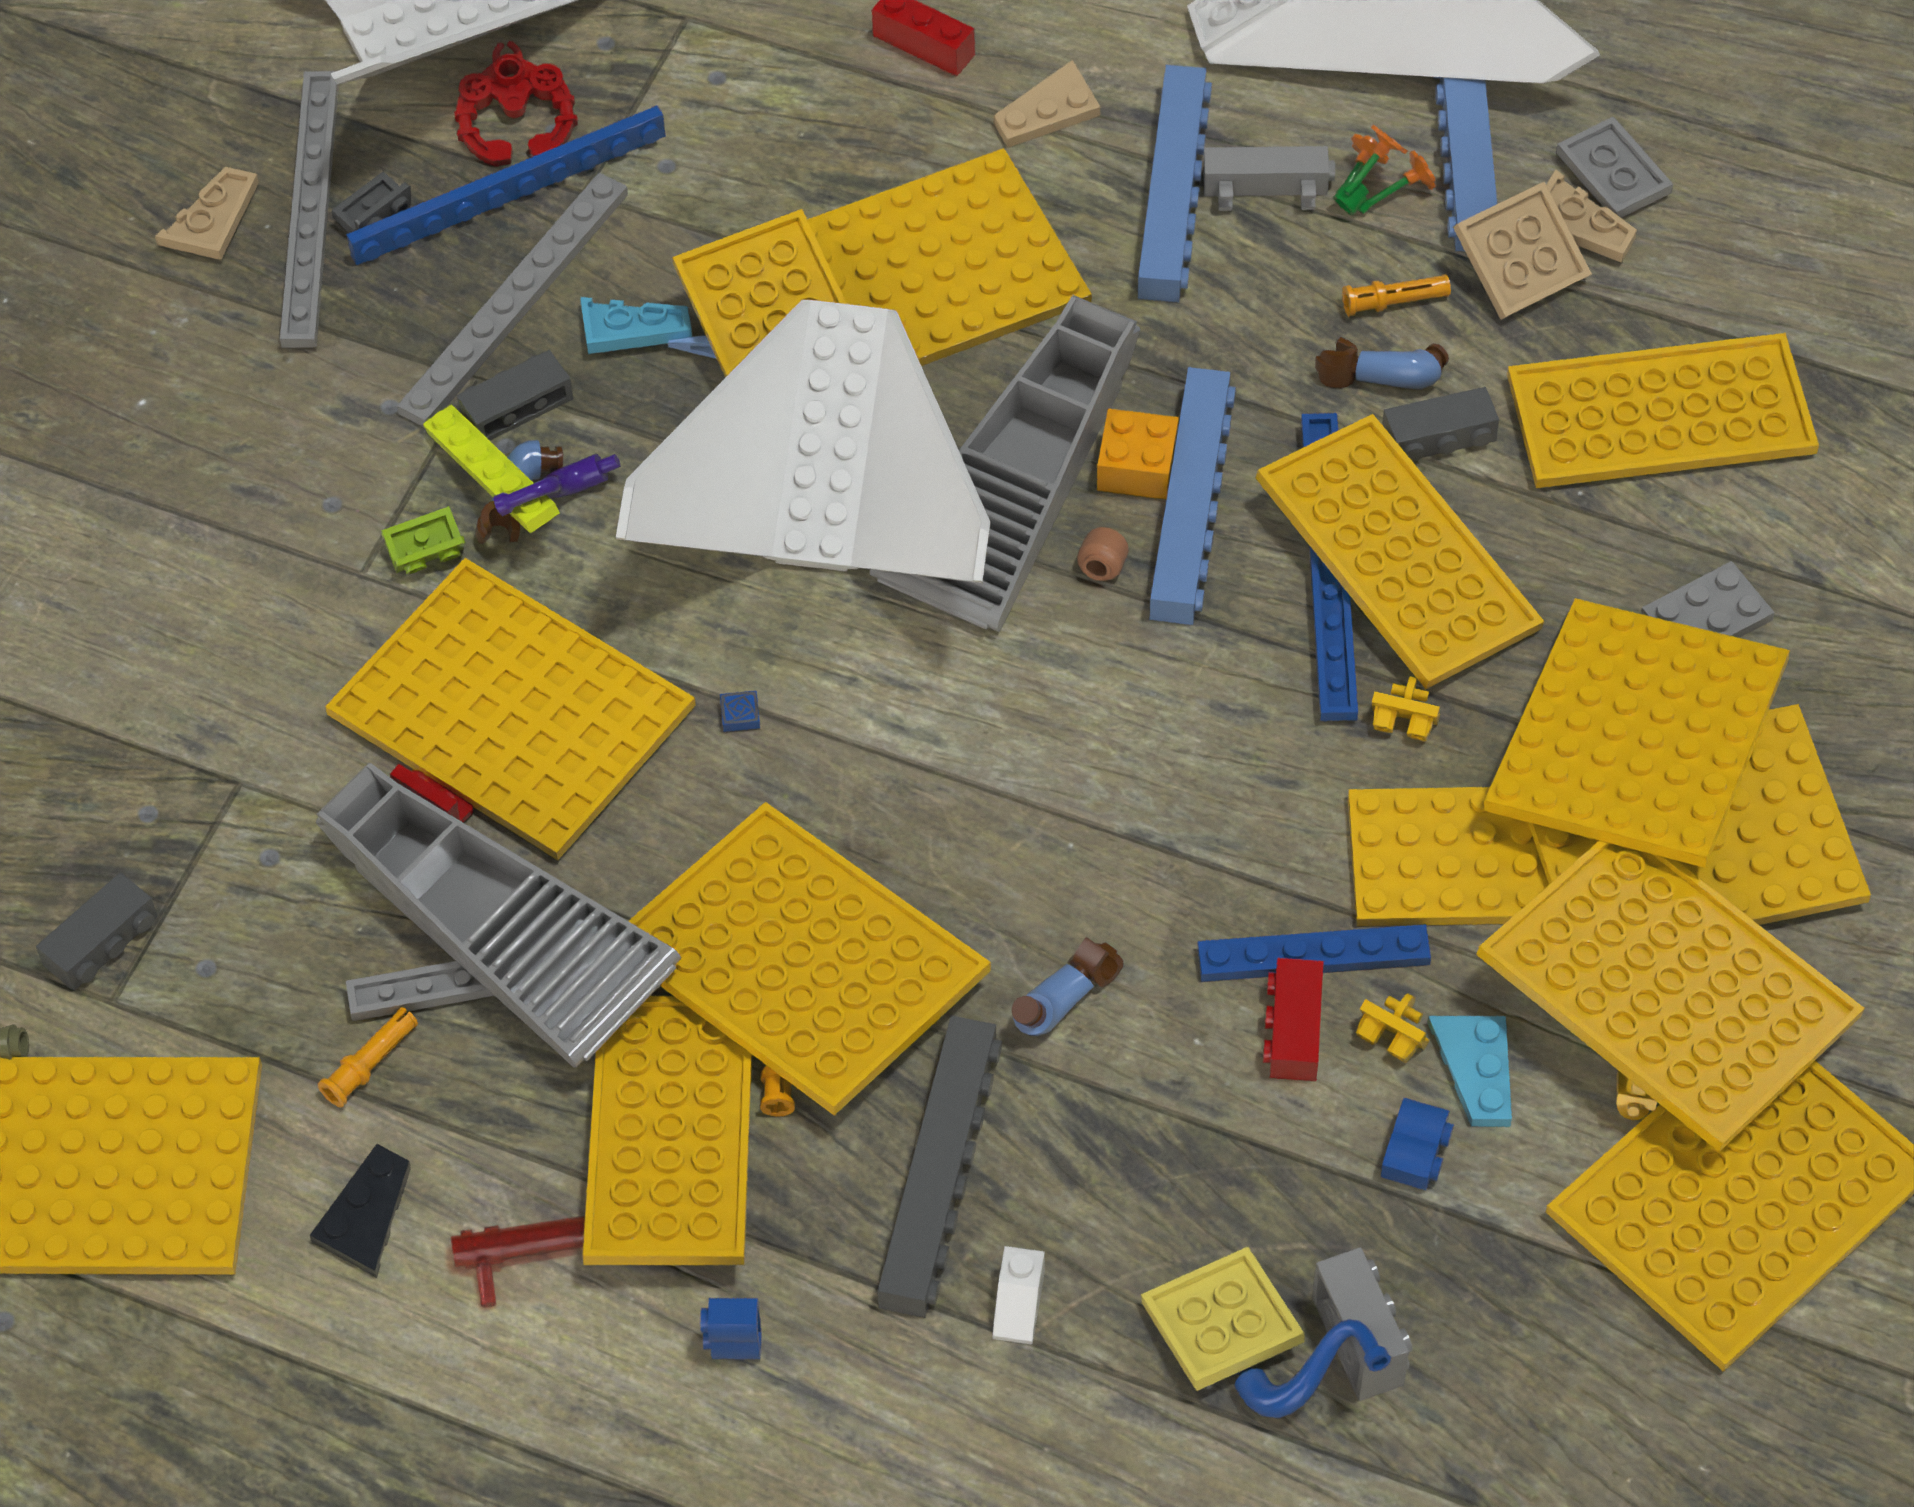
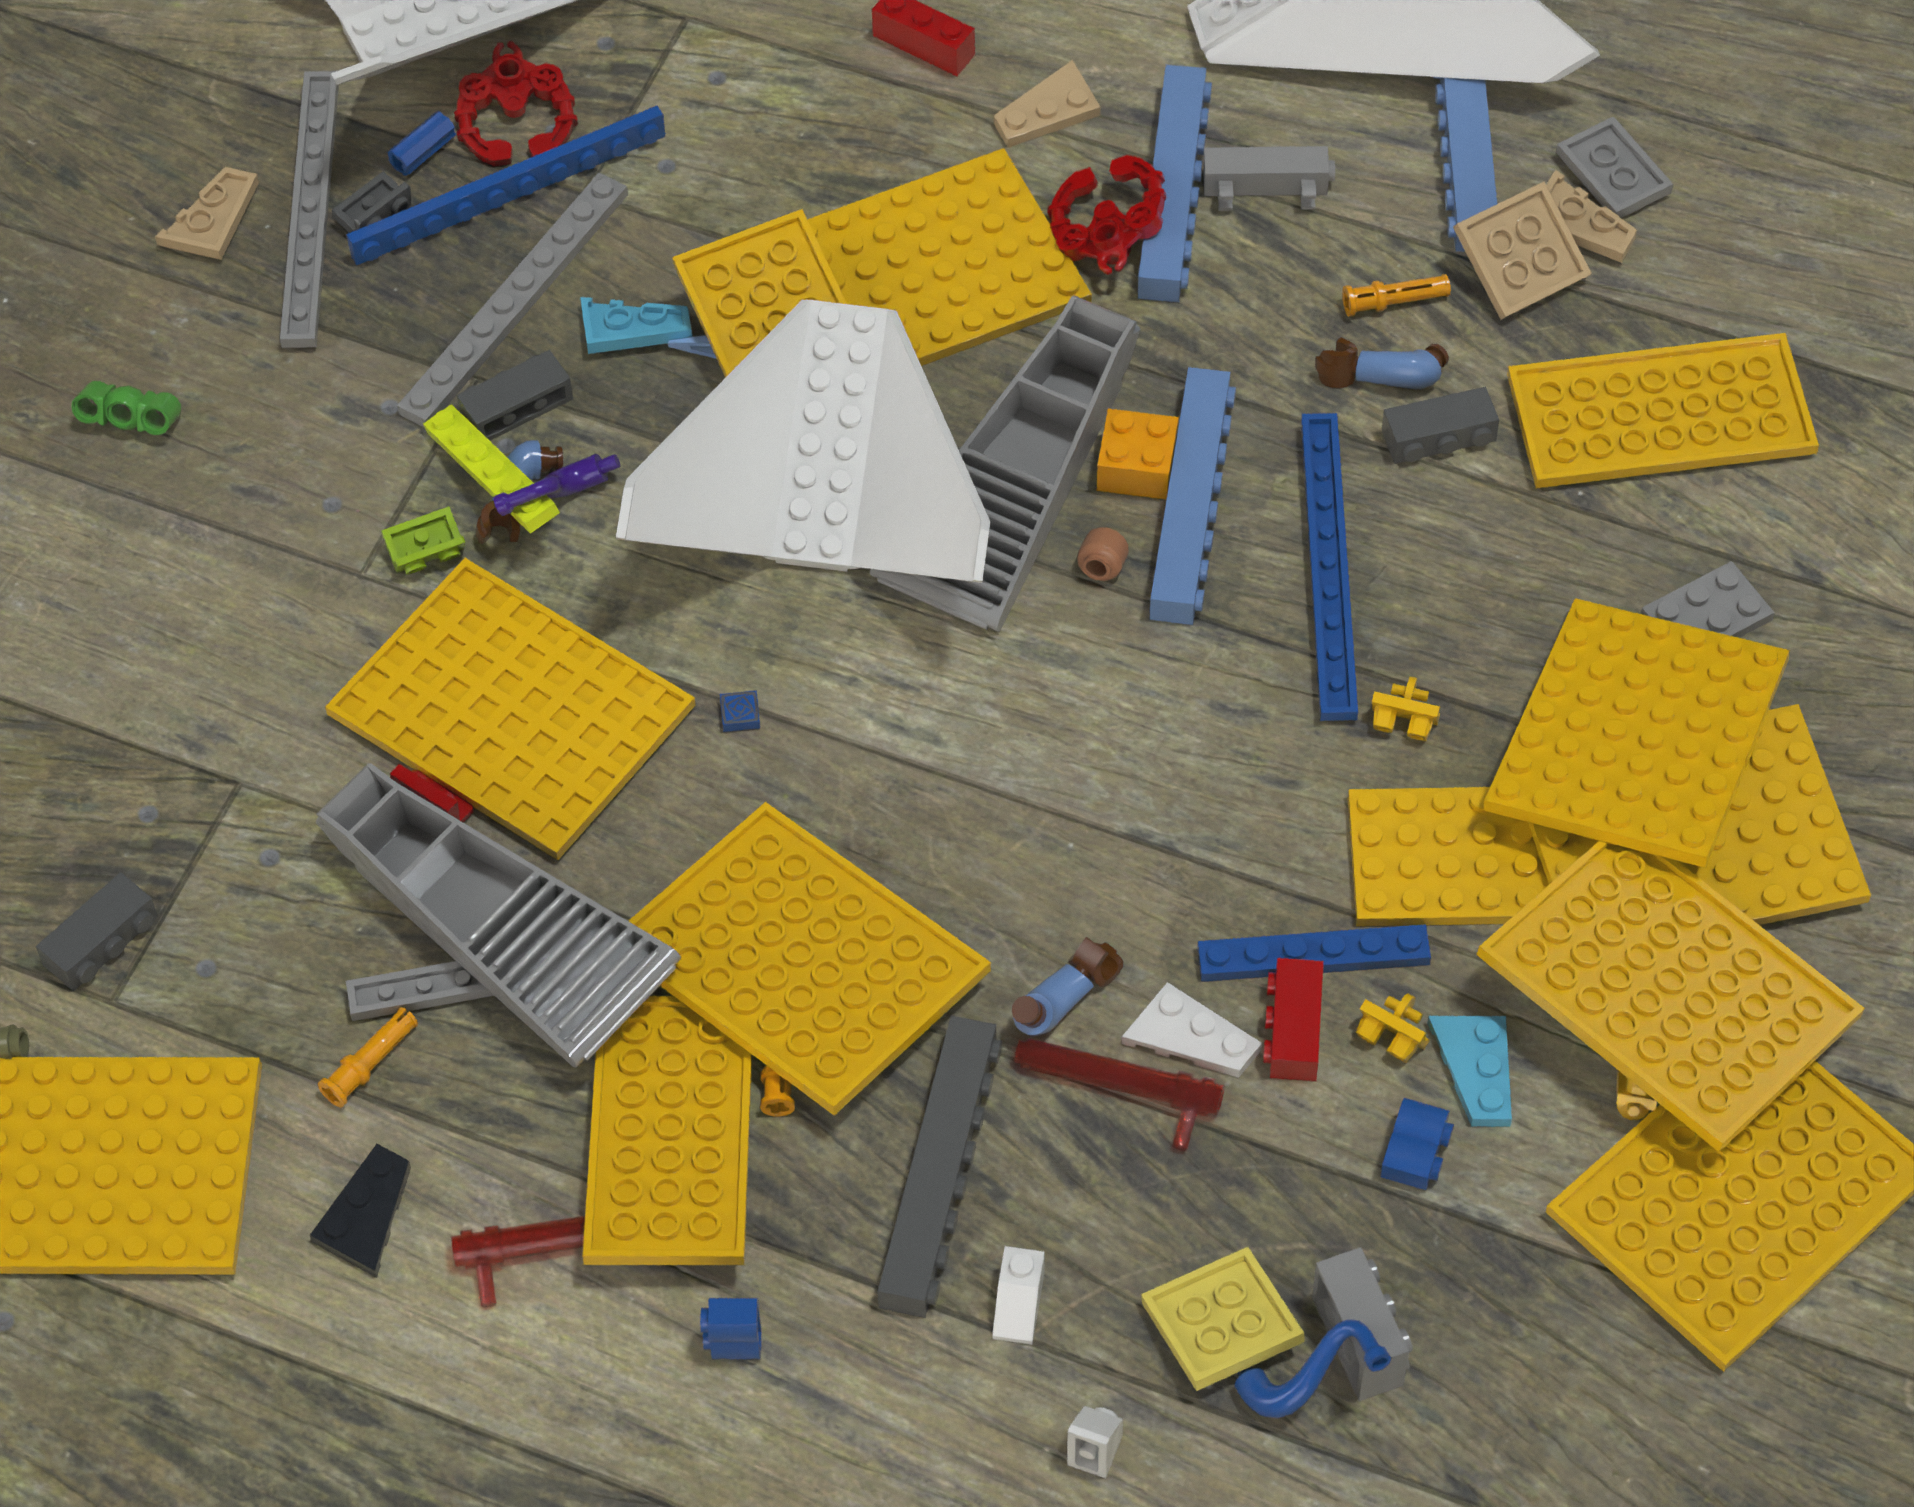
(110, 407): none -> bright green piece
(421, 143): none -> blue axle
(1094, 1440): none -> white slope
(1110, 232): none -> red piece
(1178, 1089): none -> clear red cylinder
(1190, 1030): none -> white wing
(1353, 193): plant -> none
(1399, 551): yellow plate -> none

